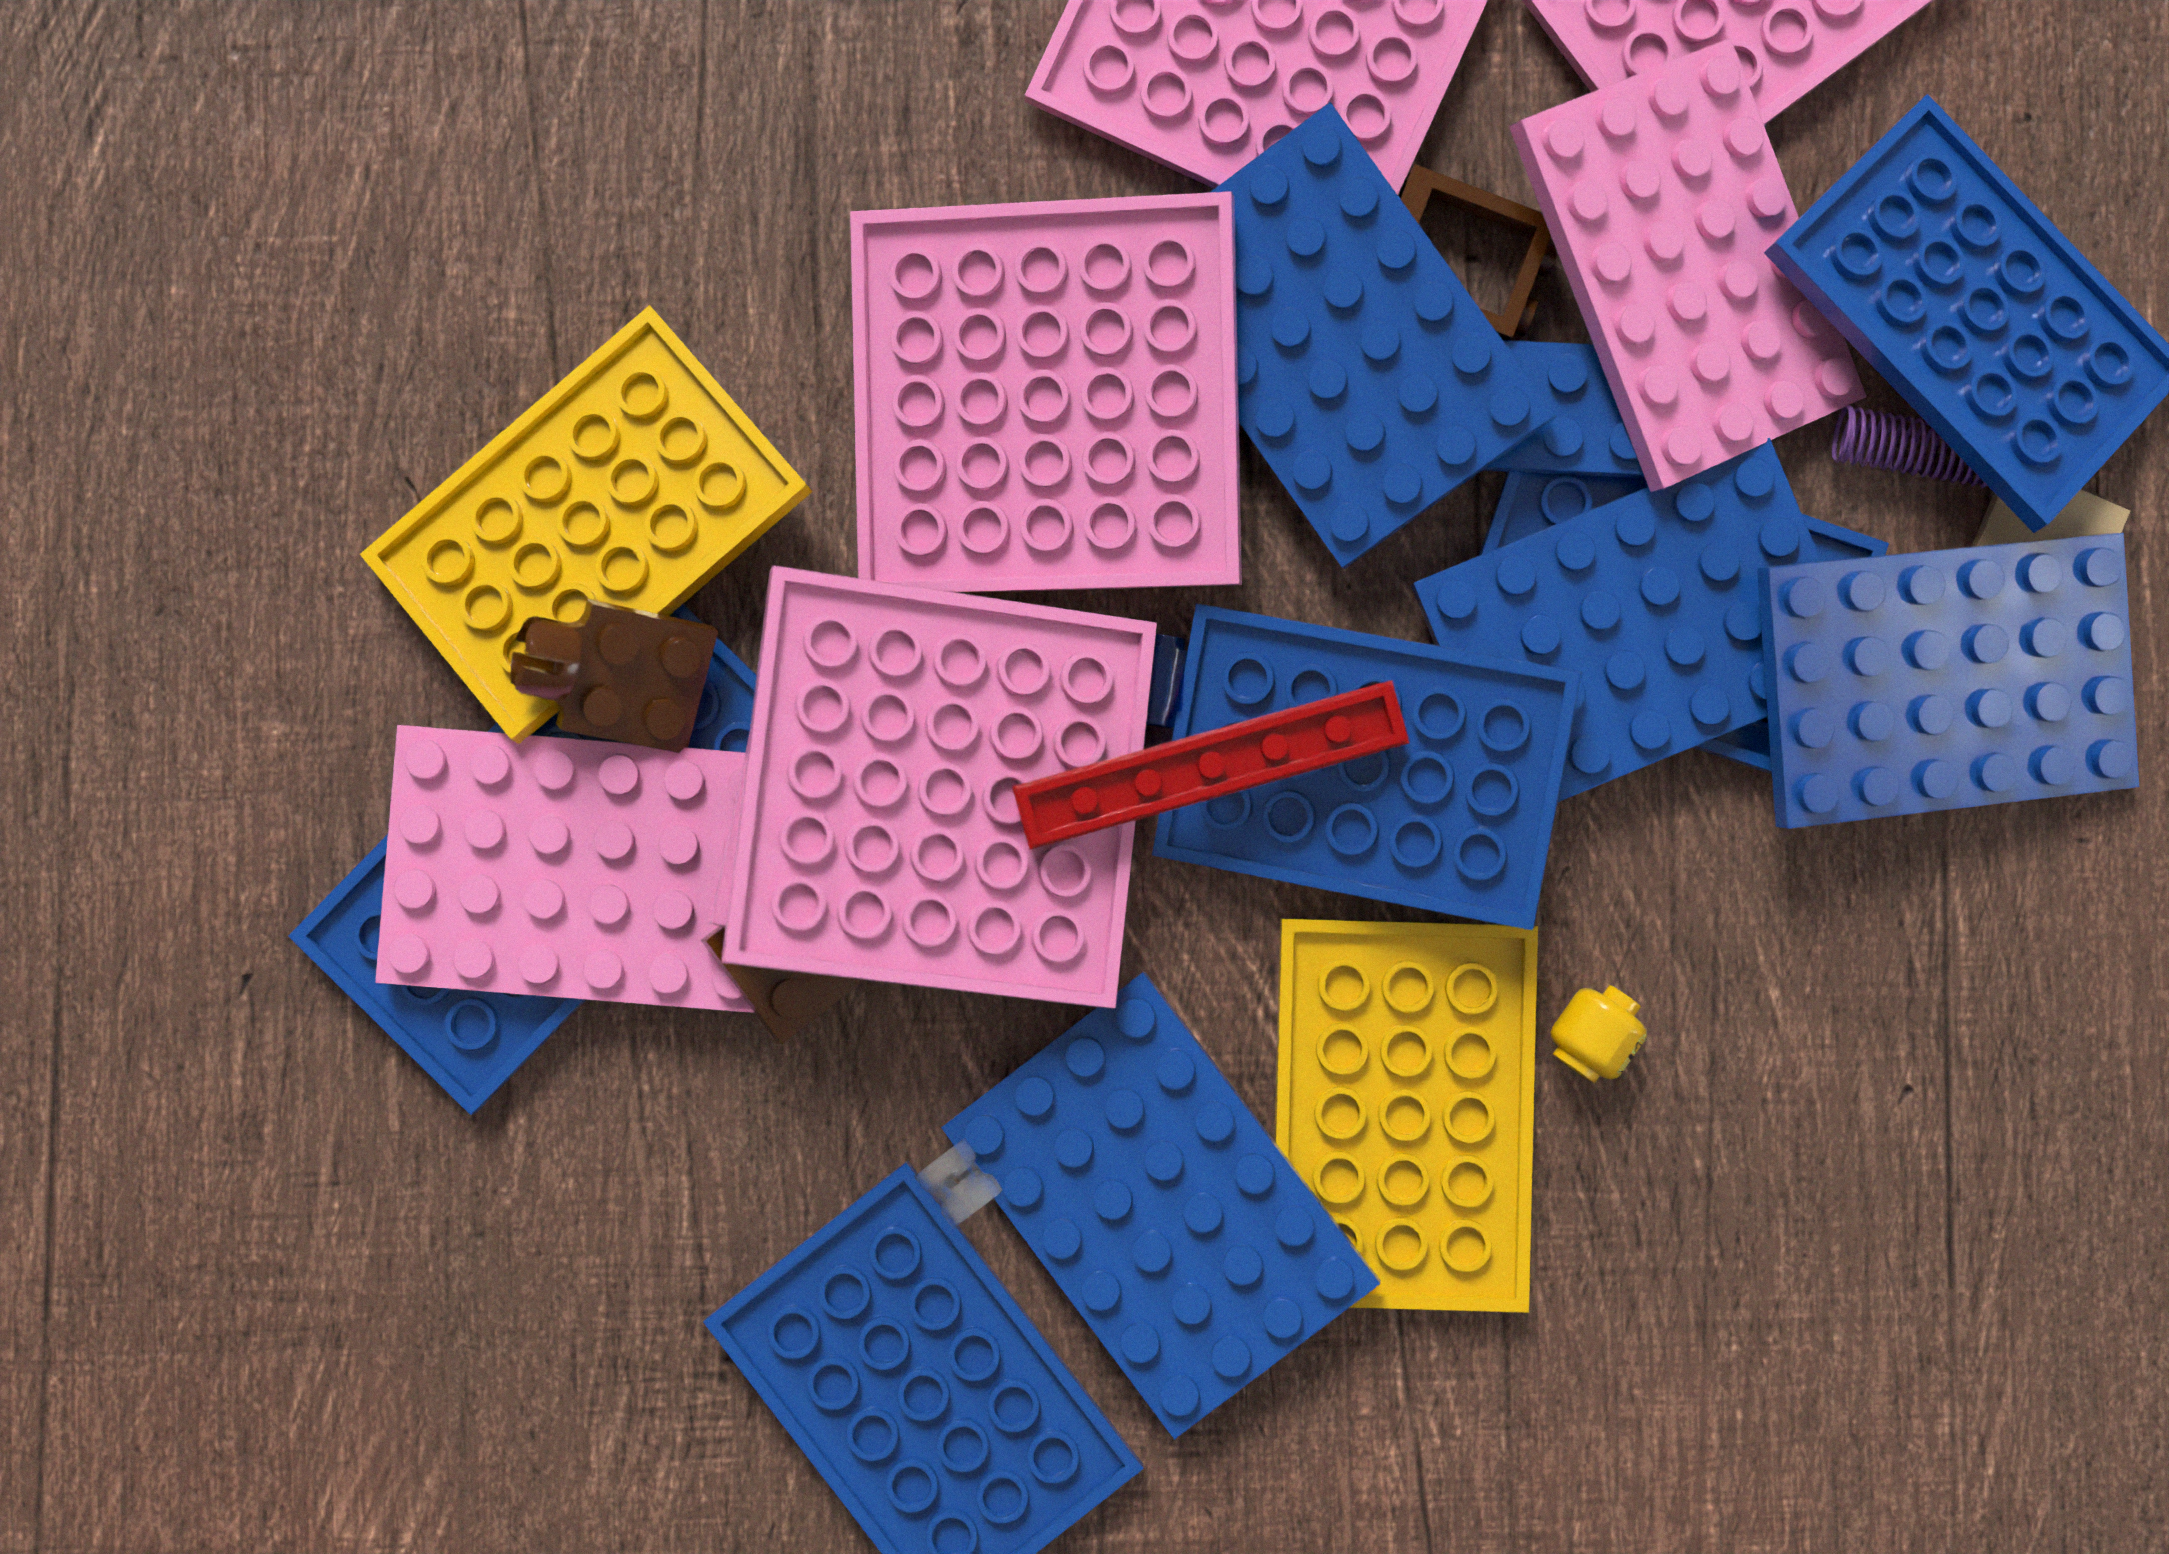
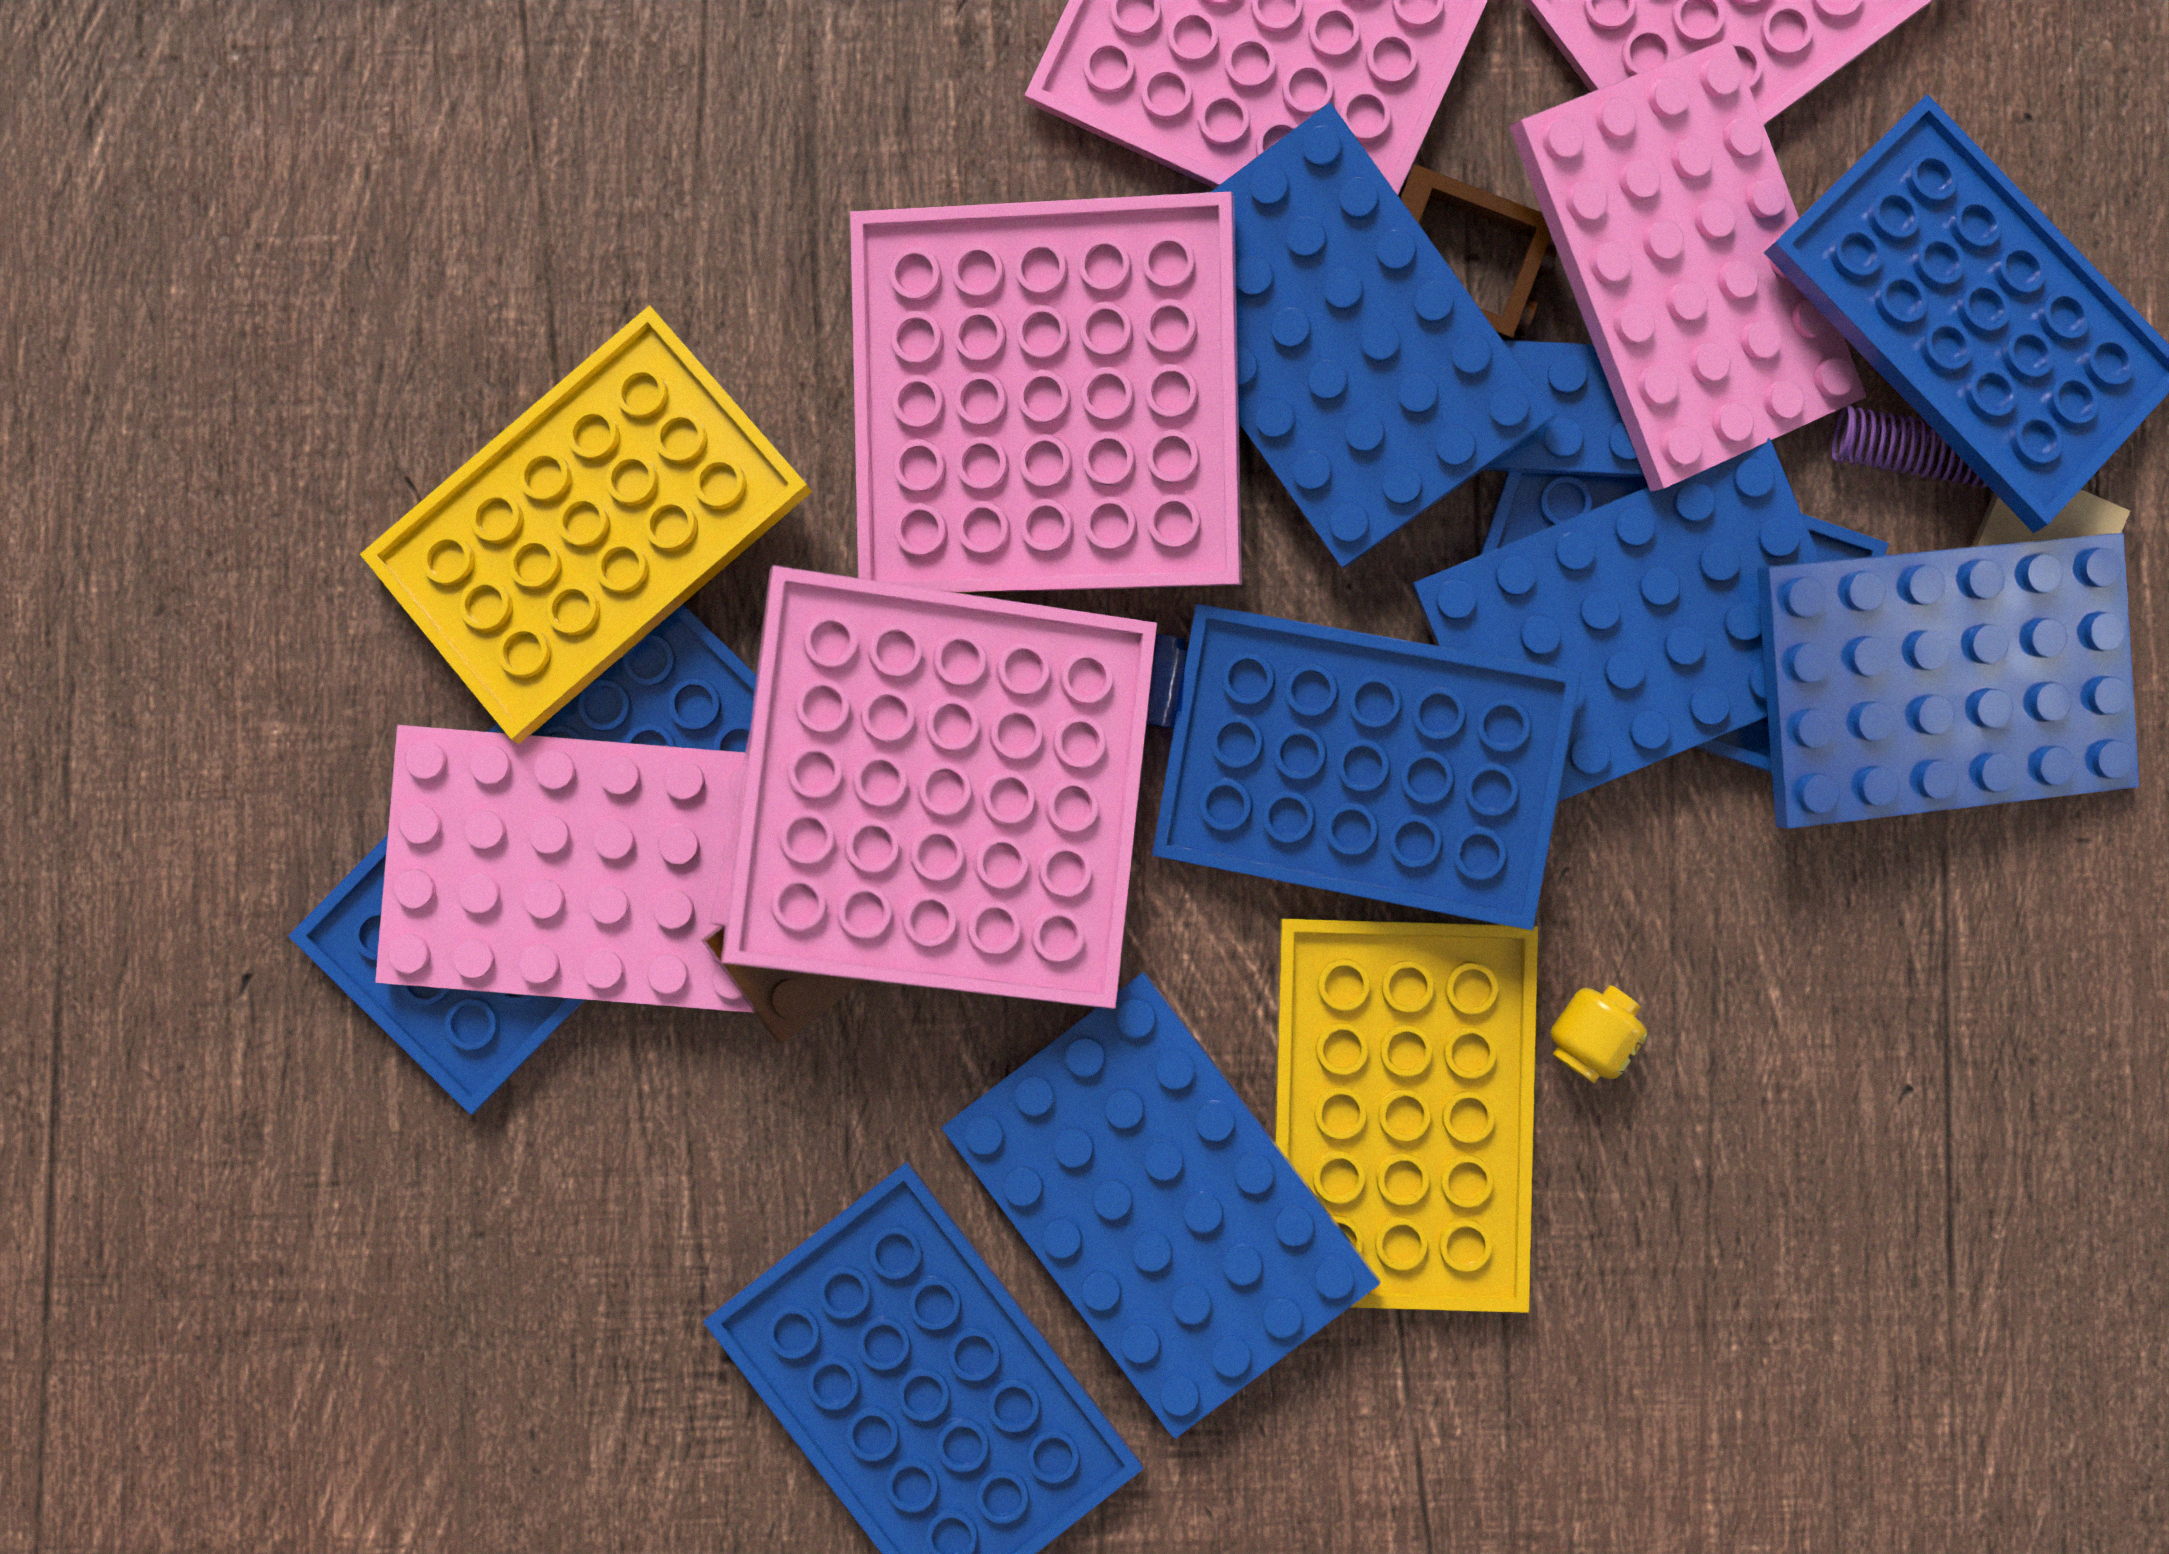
(618, 673): reddish brown plate -> none
(967, 1196): clear wheel -> none
(1210, 765): red tile -> none

